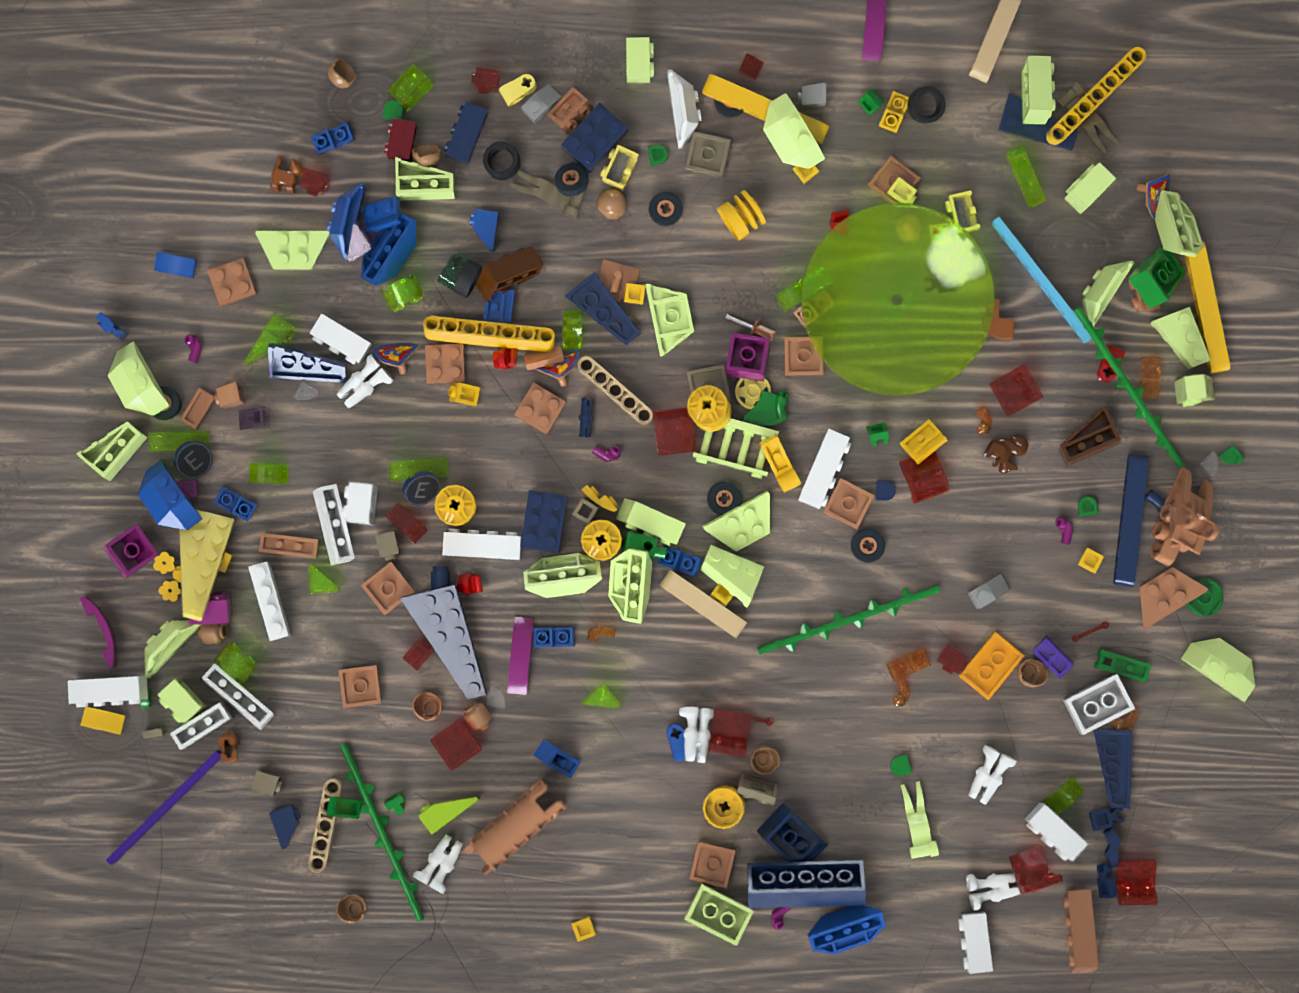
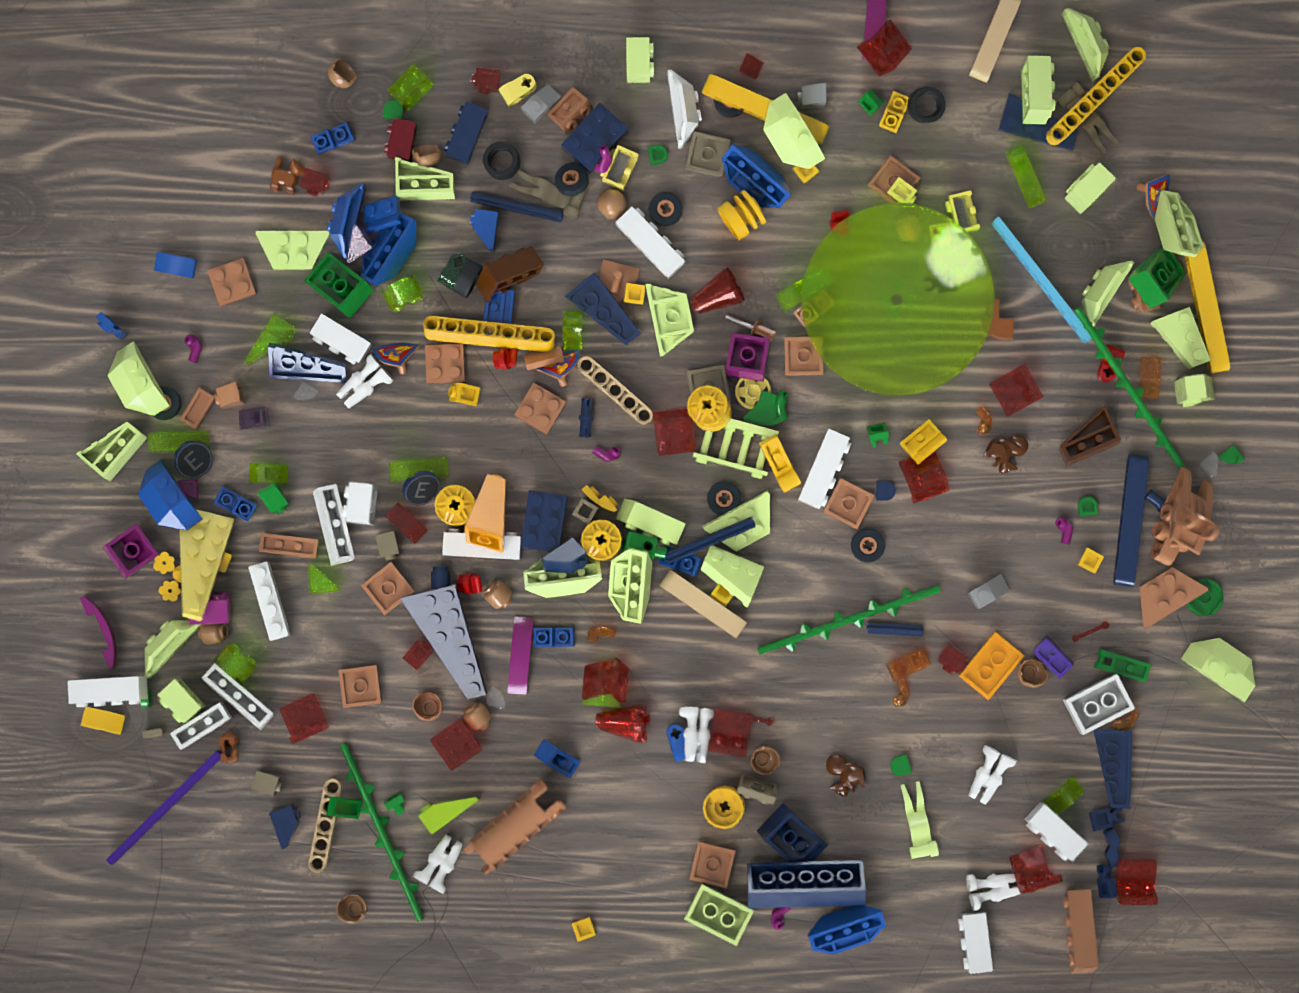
(274, 499): none -> green slope
(304, 718): none -> clear red bracket
(339, 285): none -> green slope
(487, 517): none -> light orange slope
(498, 594): none -> medium nougat head
(516, 206): none -> dark blue axle
(565, 558): none -> dark blue slope
(606, 160): none -> magenta arm
(606, 678): none -> clear red bracket
(625, 722): none -> clear red cone
(650, 243): none -> white brick
(710, 540): none -> dark blue axle
(717, 293): none -> clear red cone
(752, 173): none -> blue wedge
(849, 772): none -> reddish brown animal
(885, 49): none -> clear red bracket
(894, 629): none -> dark blue axle
(1088, 41): none -> yellowish green wedge

